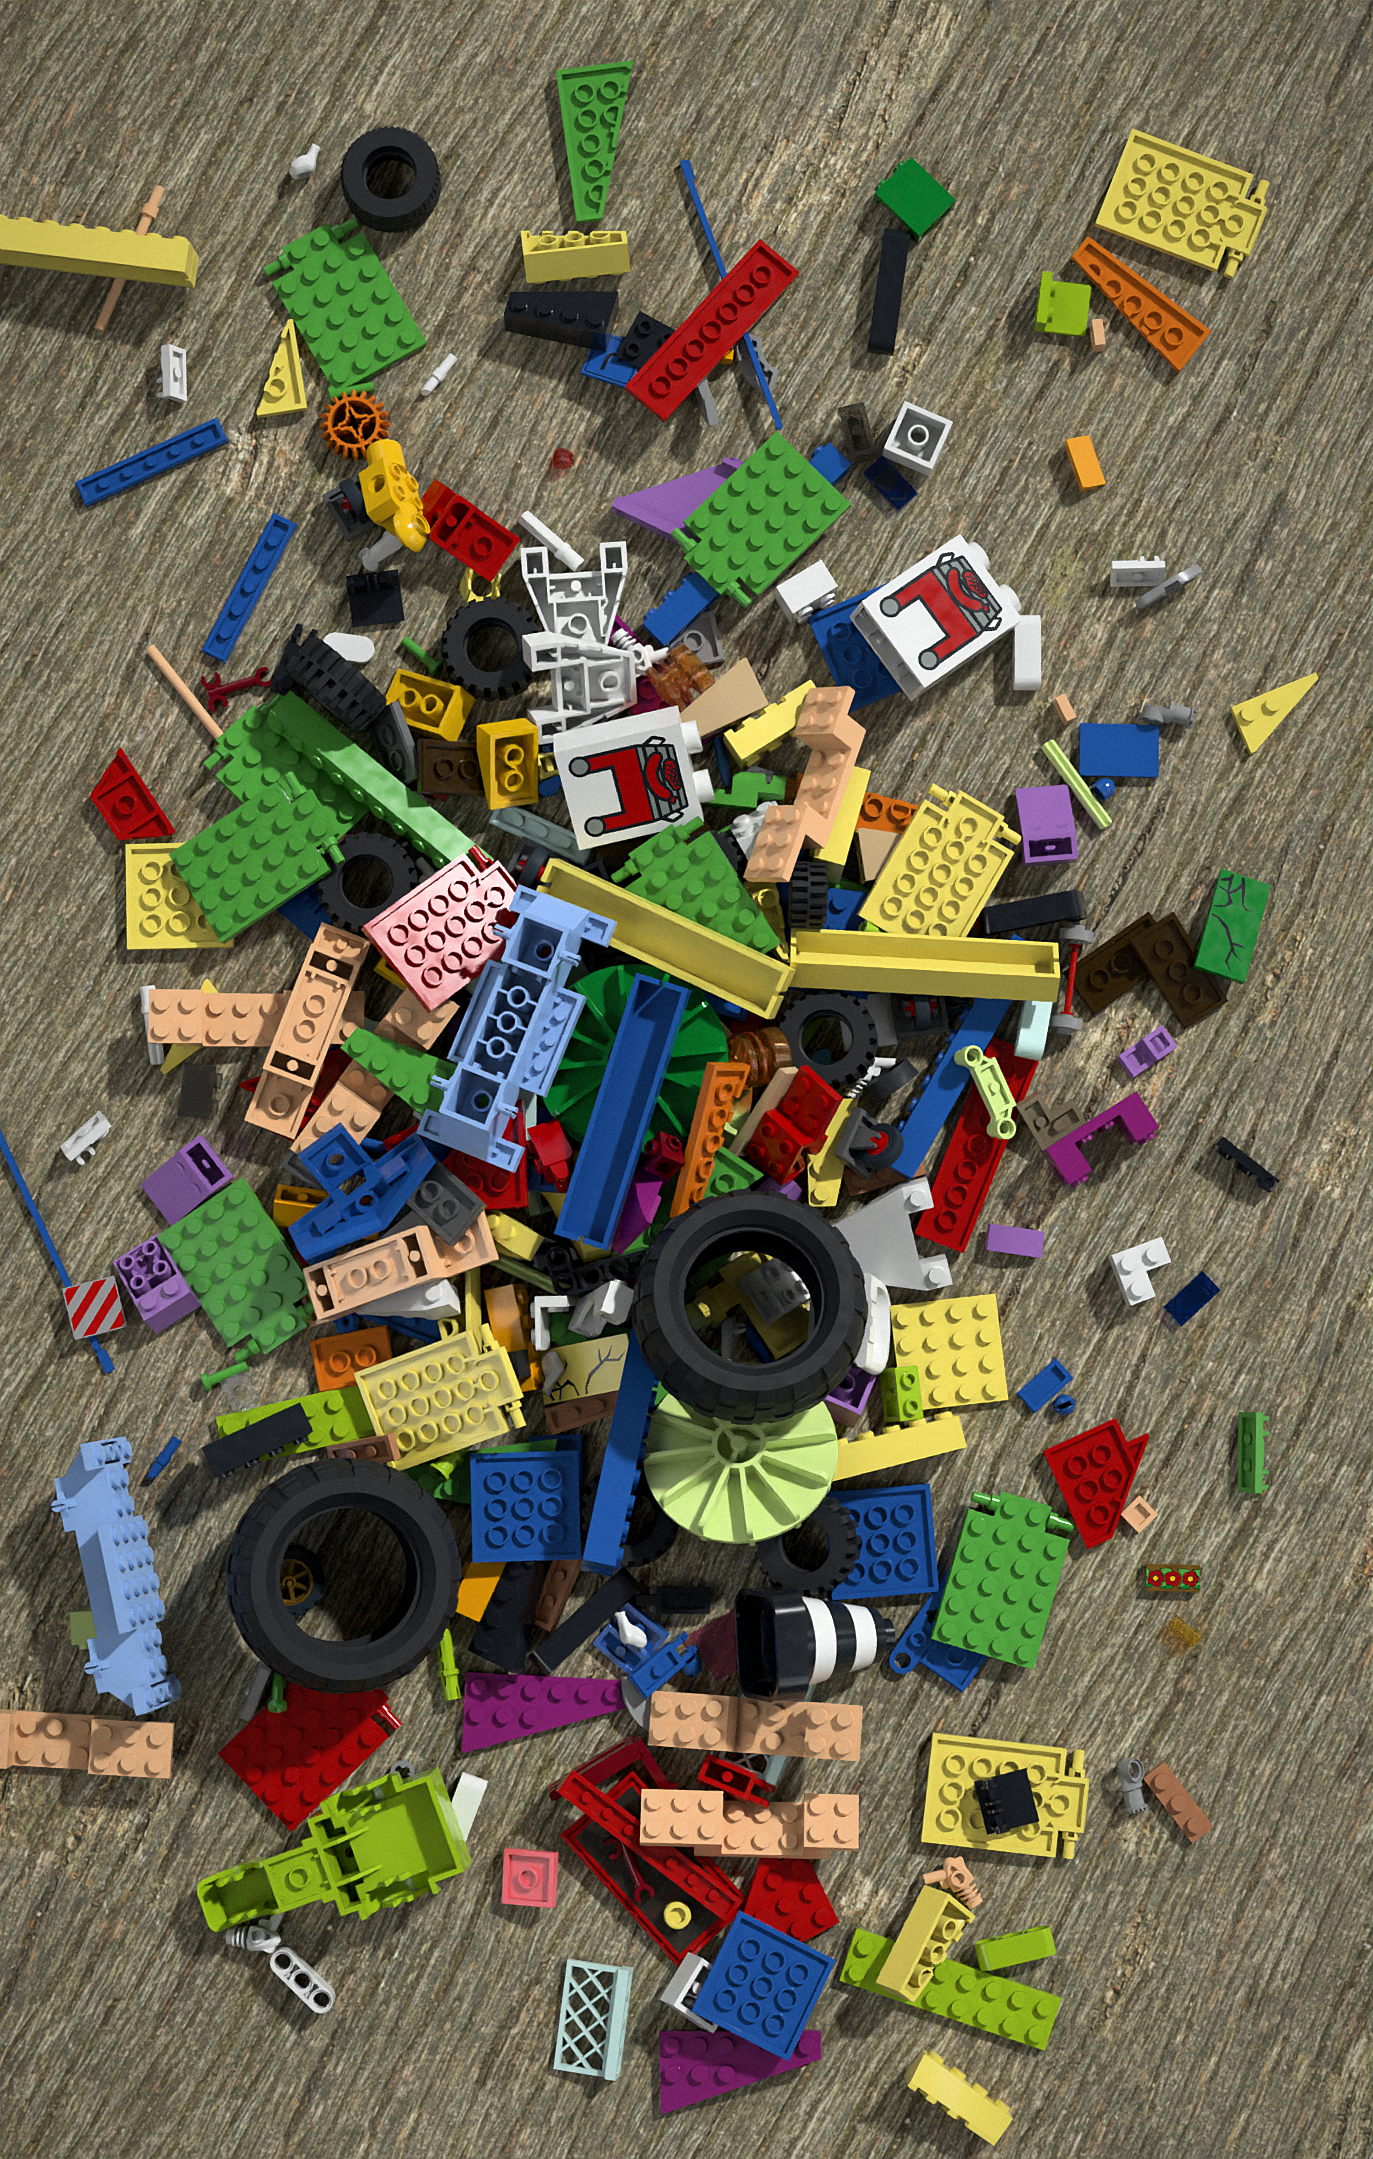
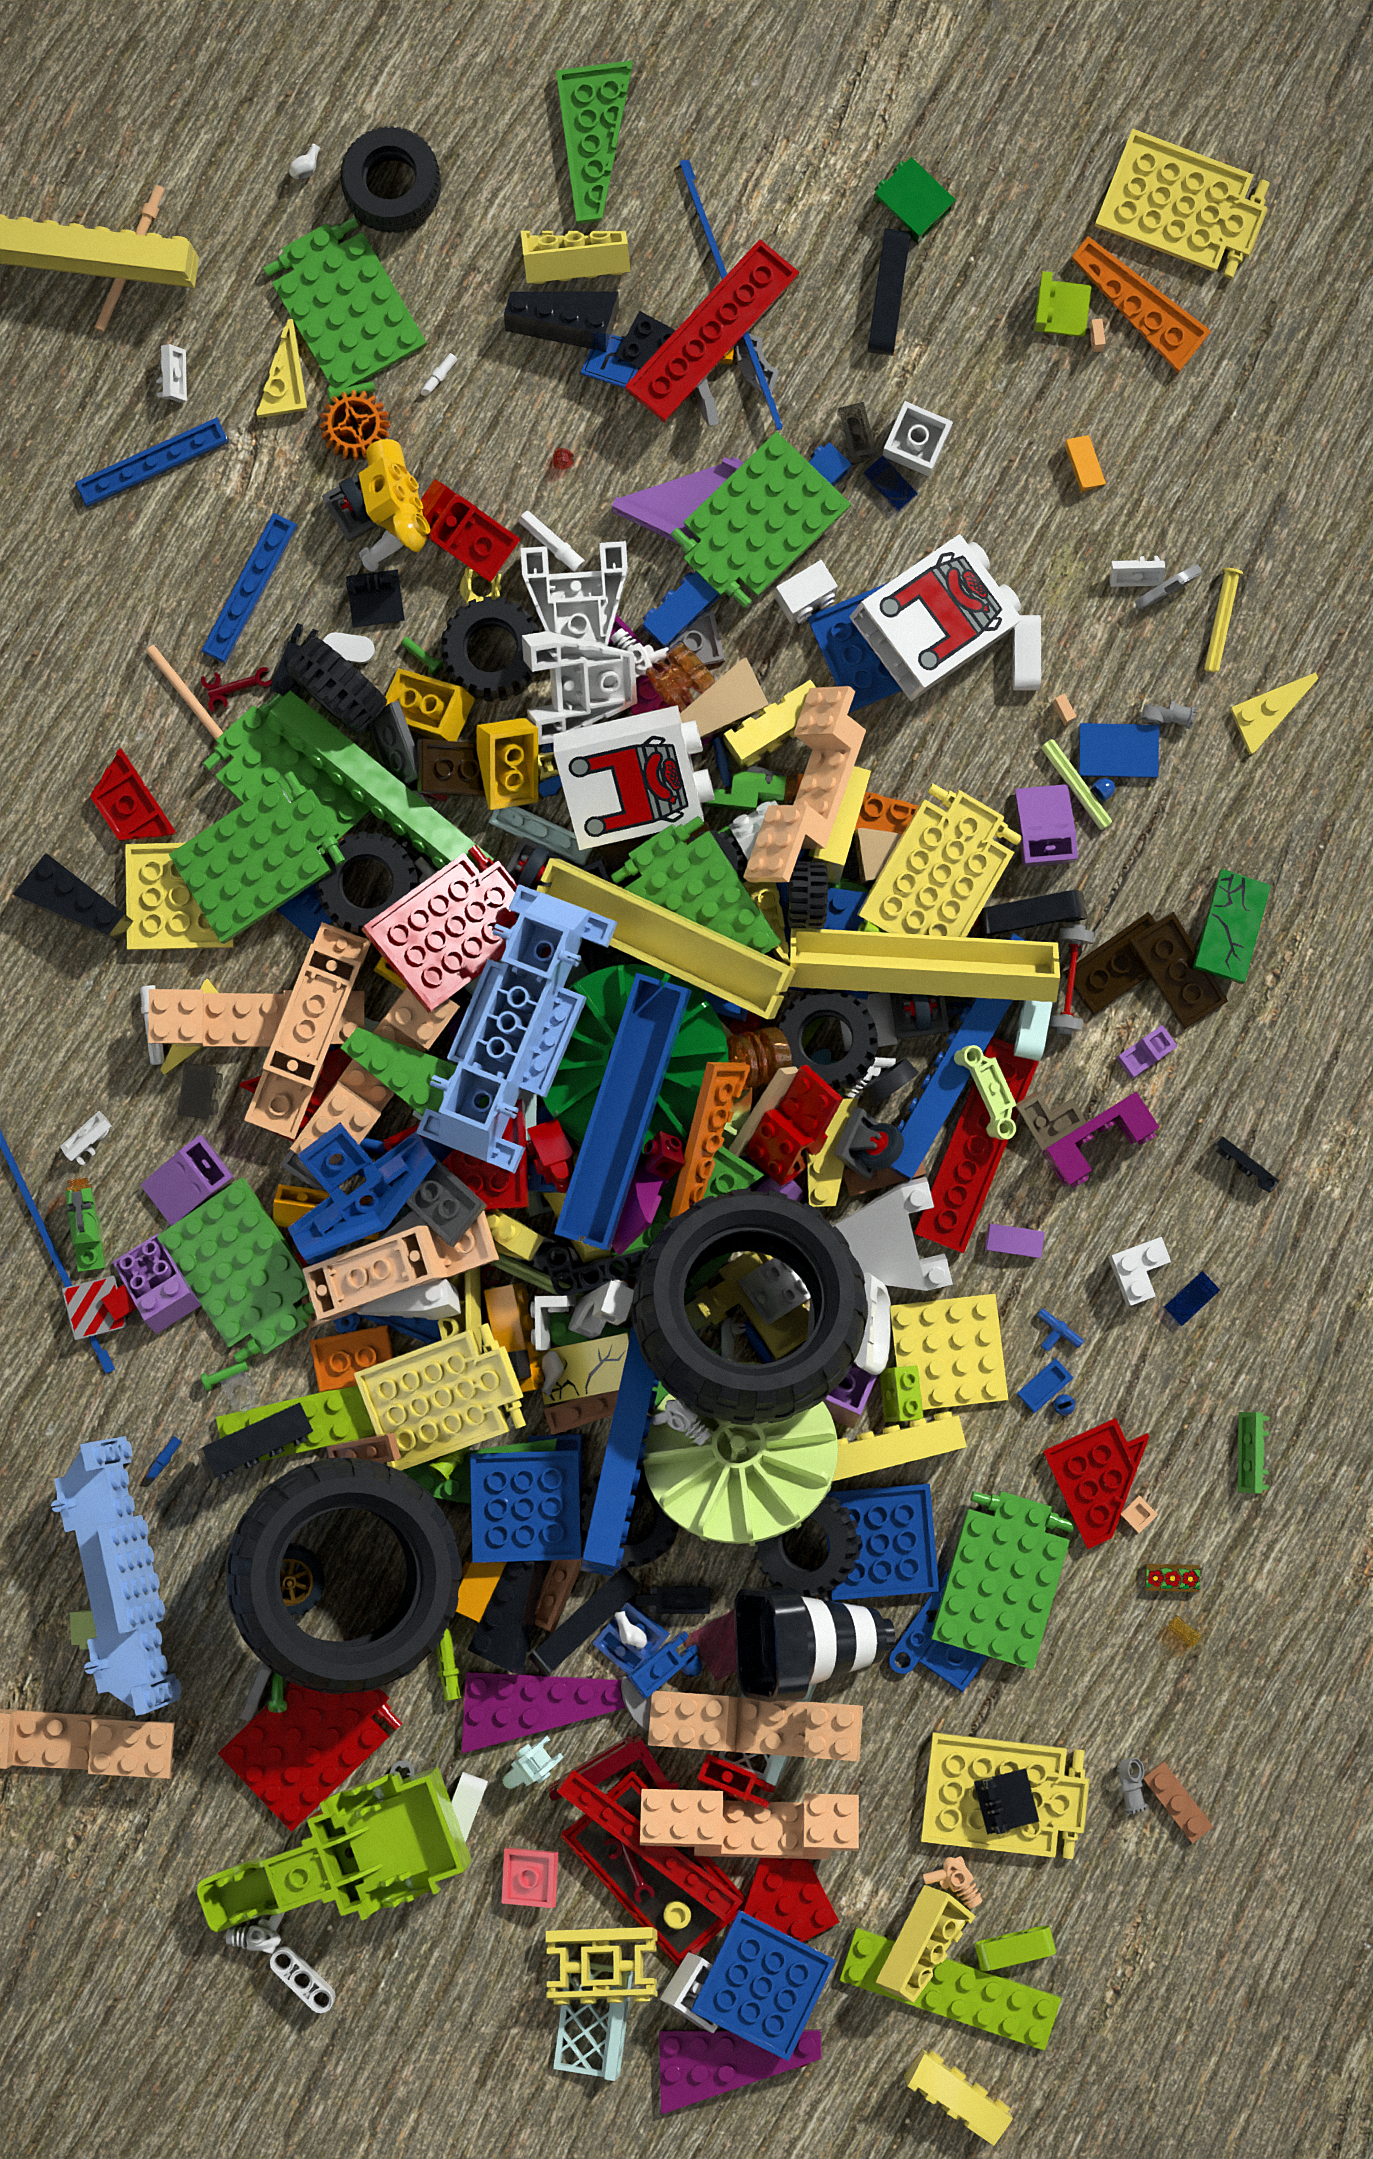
(66, 896): none -> black wedge
(84, 1225): none -> bright green plate
(119, 1303): none -> red tile
(531, 1765): none -> light aqua hinge
(601, 1944): none -> light yellow fence
(682, 1417): none -> white piece
(1059, 1329): none -> blue piece
(1222, 619): none -> light yellow axle

